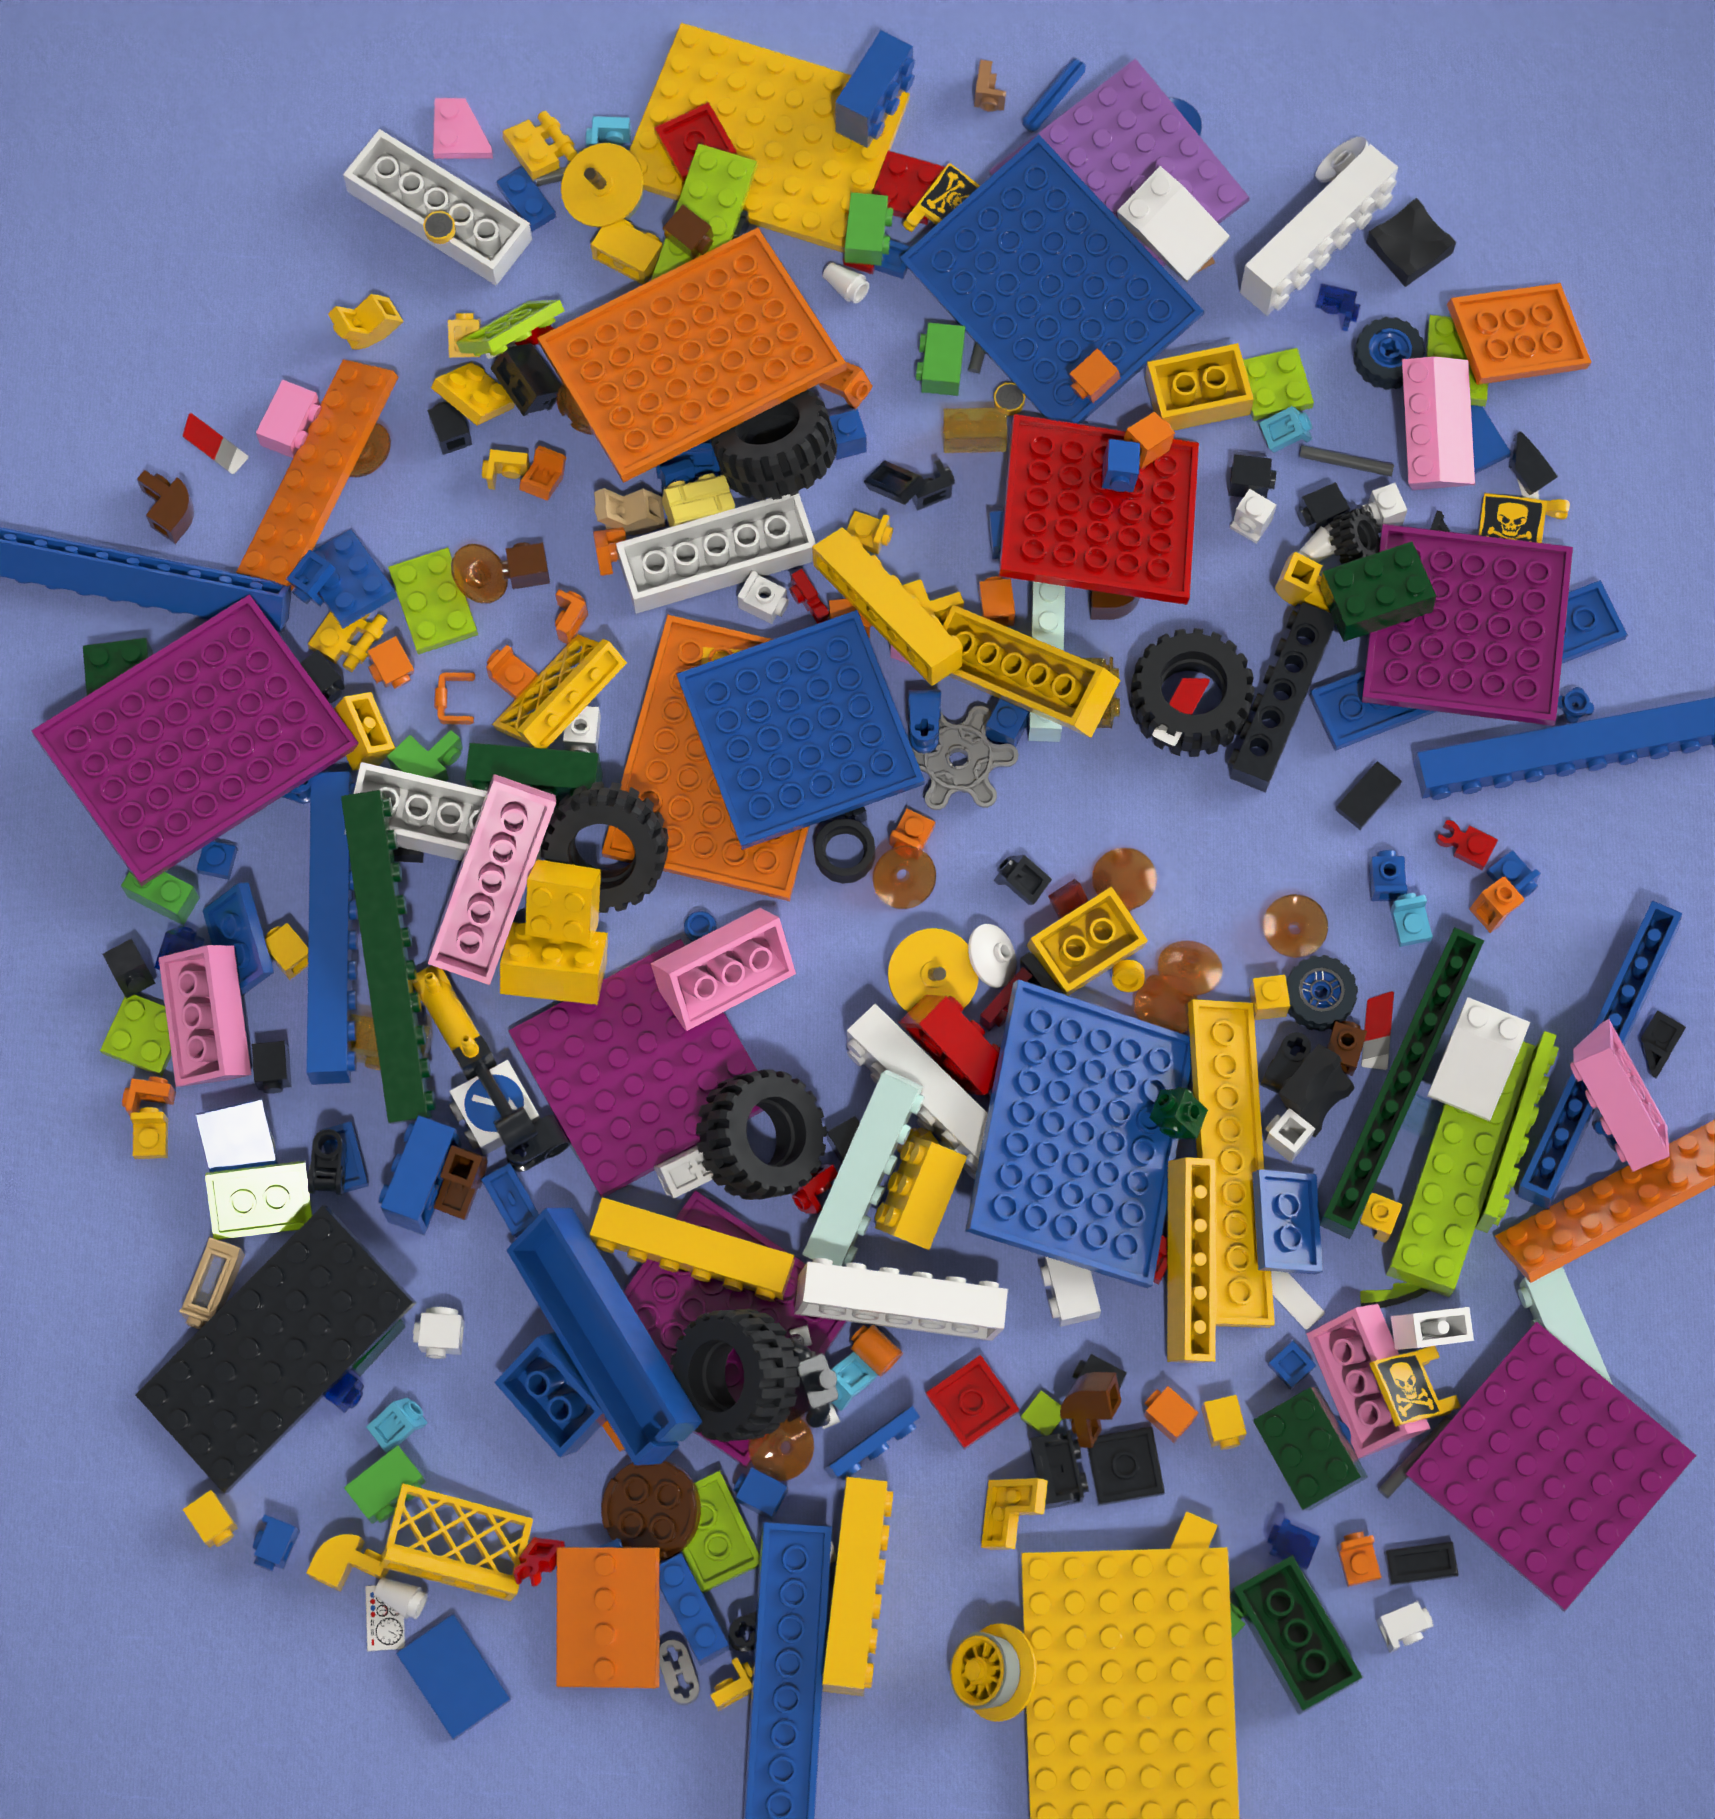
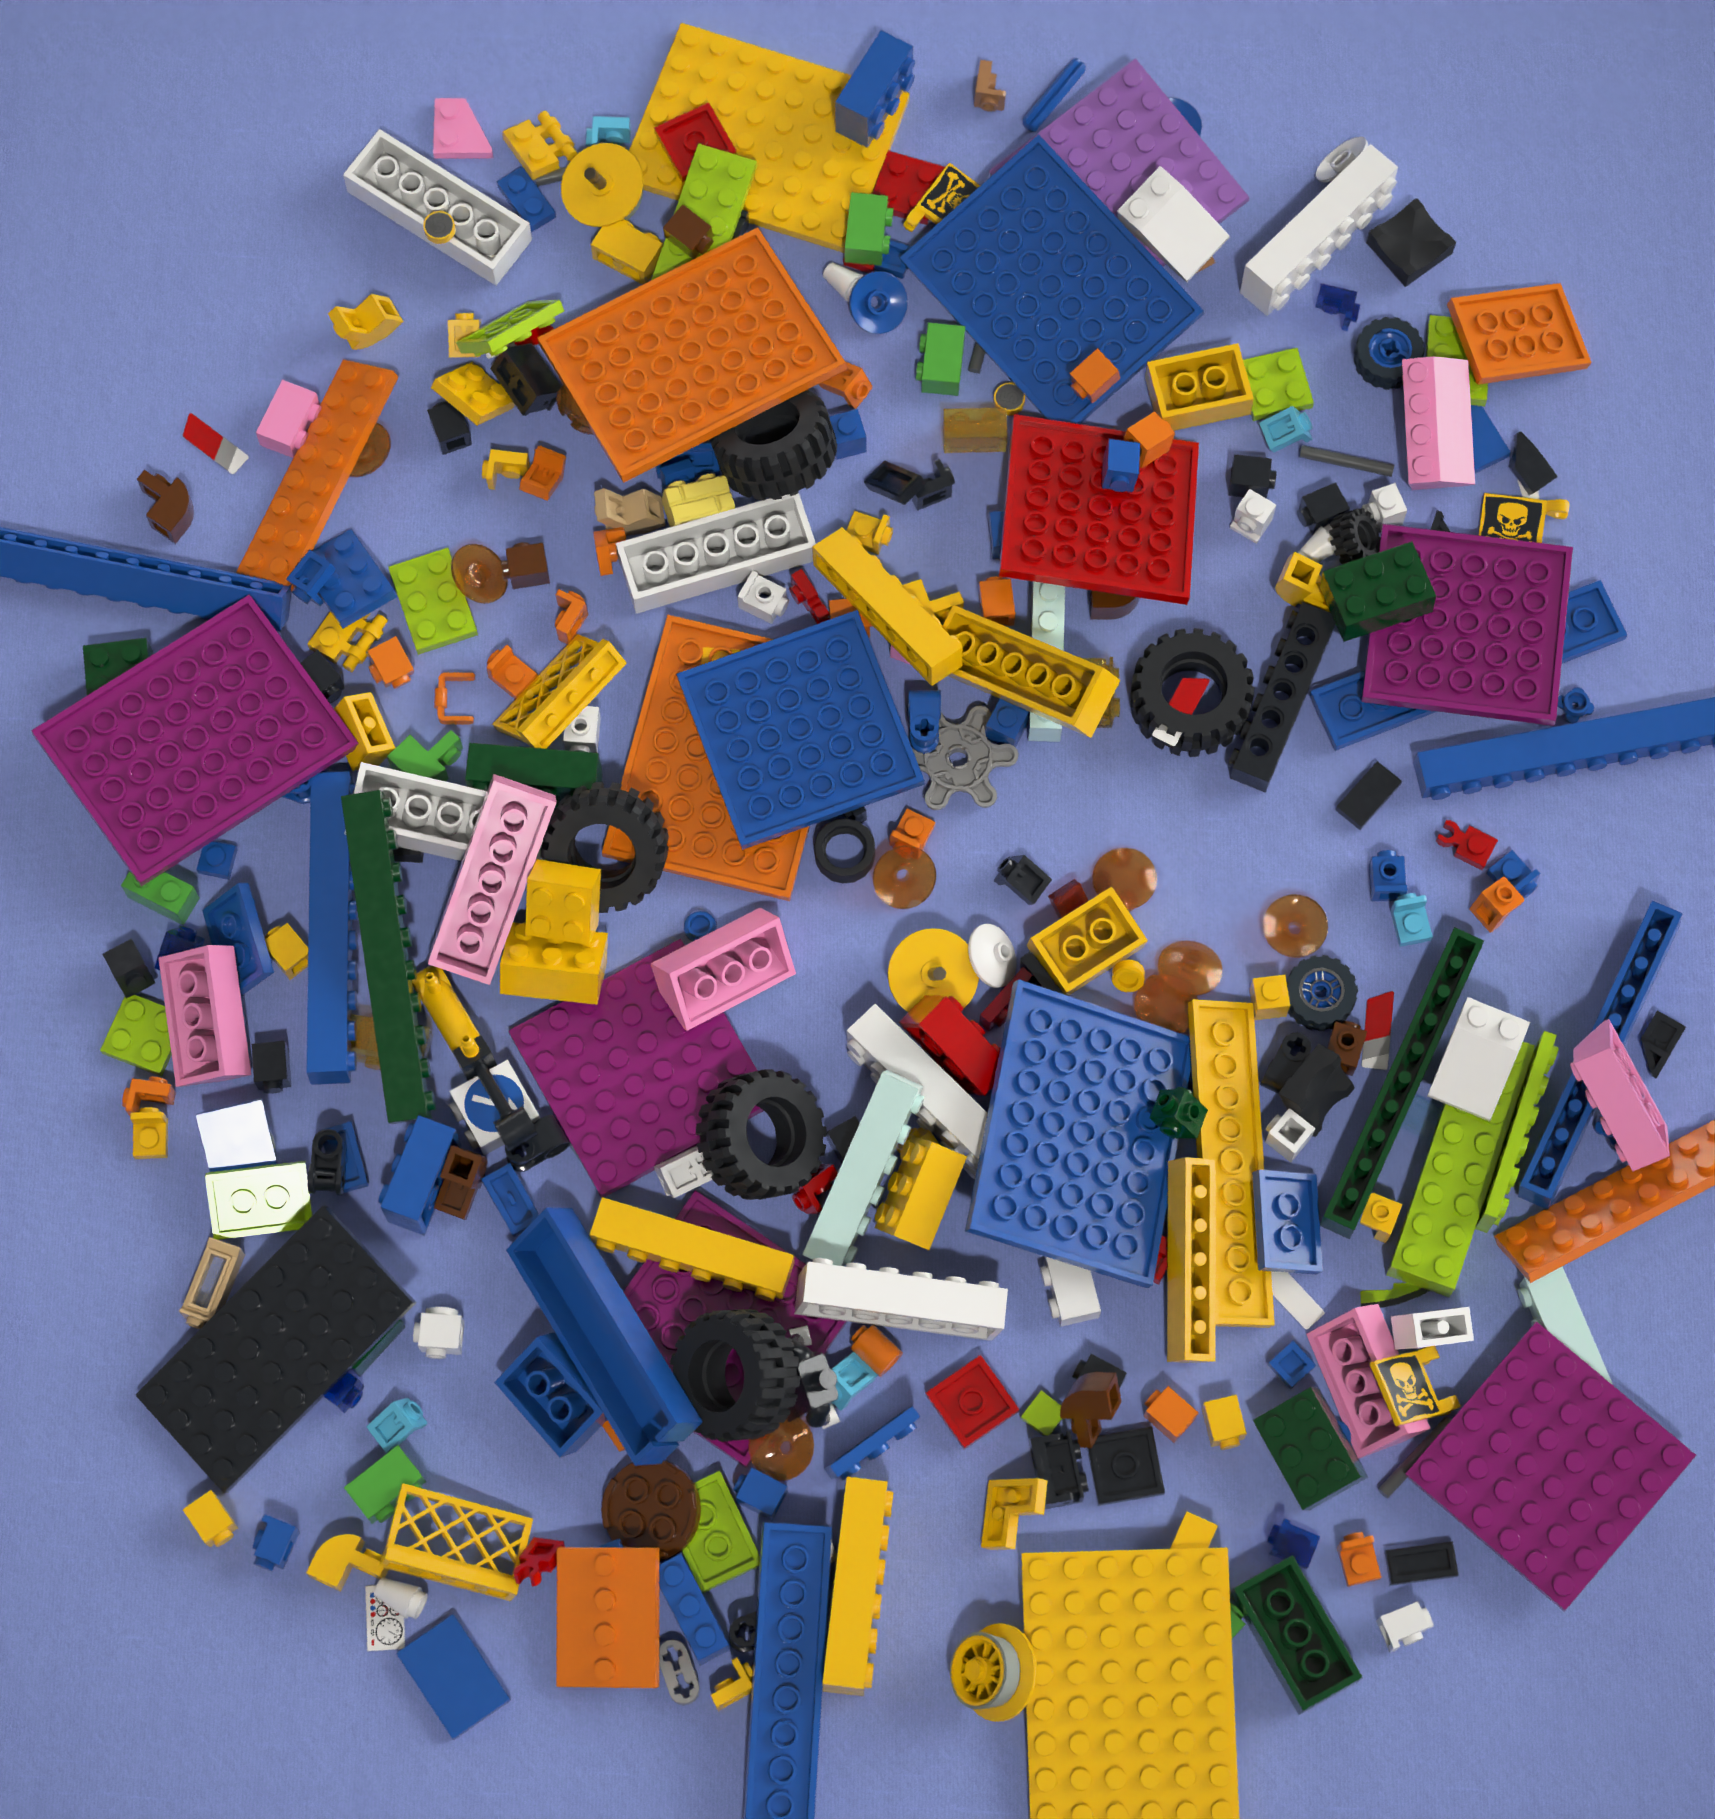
(890, 307): none -> blue dish

